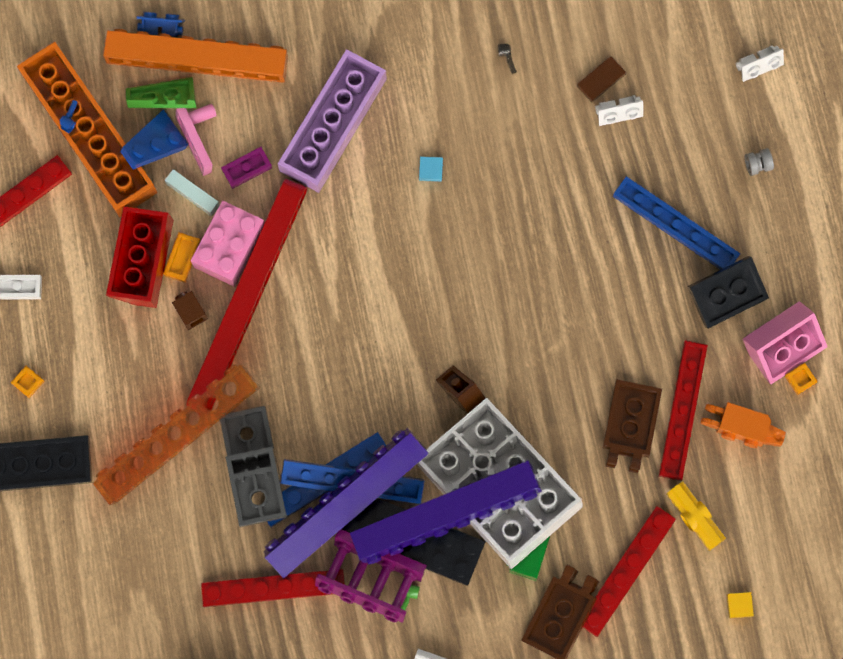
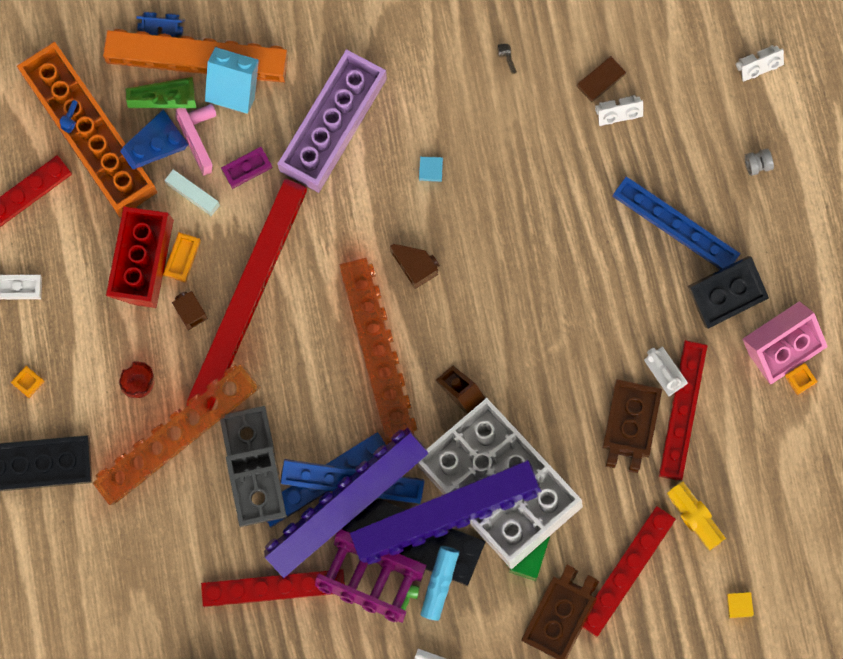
(137, 380): none -> clear red hair
(227, 243): bright pink brick -> none
(231, 80): none -> medium azure brick
(351, 274): none -> clear orange brick
(415, 264): none -> reddish brown slope
(439, 583): none -> medium azure axle
(665, 370): none -> white hinge
(744, 425): orange hinge -> none

